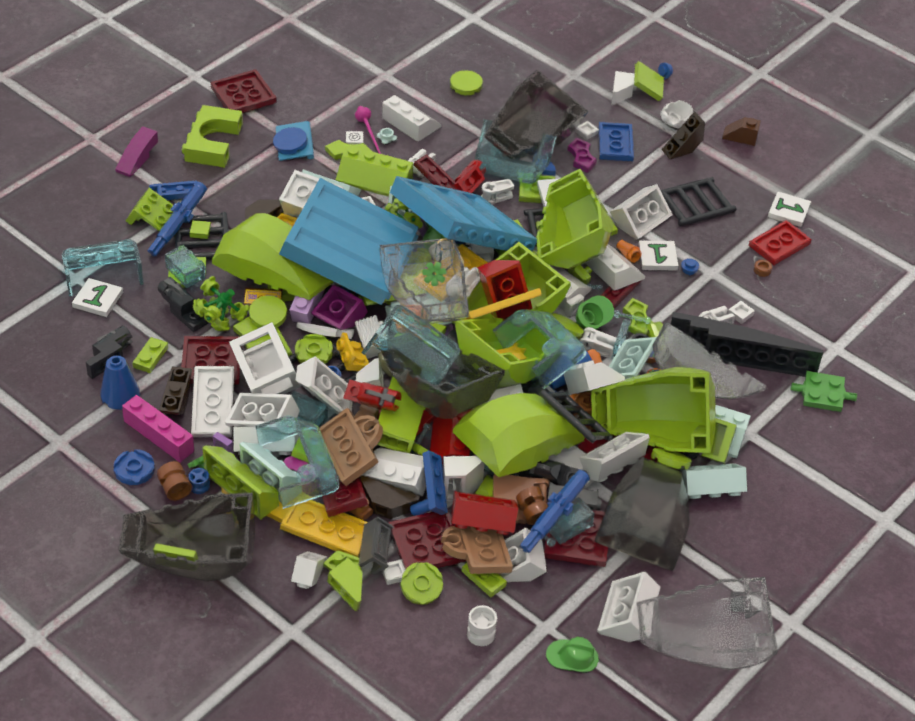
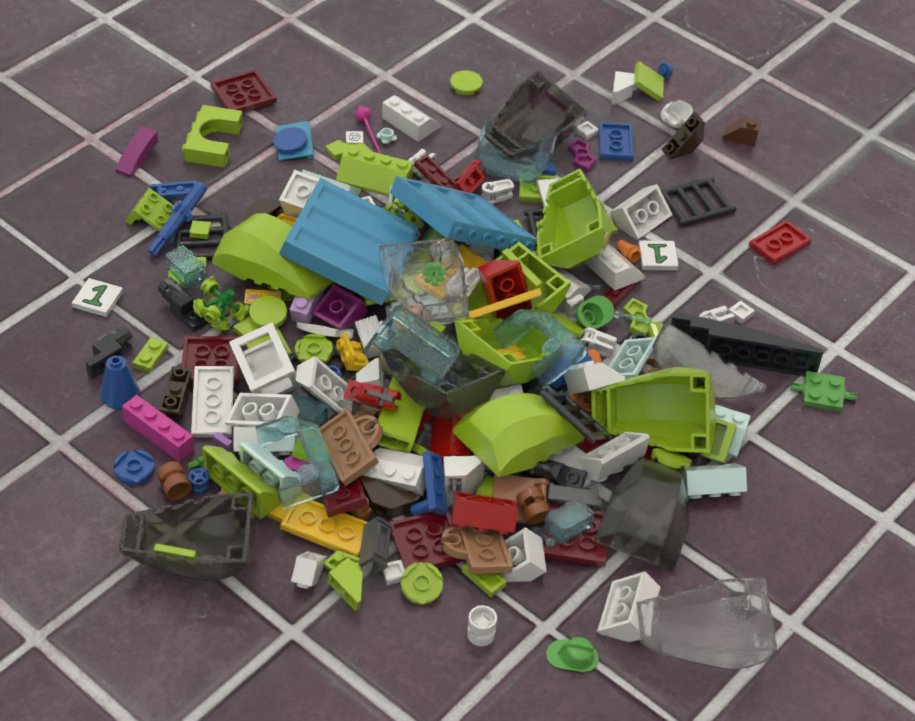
(100, 255): clear light blue windscreen -> none
(531, 280): none -> lime tile
(558, 505): blue piece -> none
(581, 273): lime piece -> none
(622, 335): clear light blue tile -> none
(690, 266): blue plate -> none
(762, 268): dark orange tile -> none
(789, 208): white tile -> none

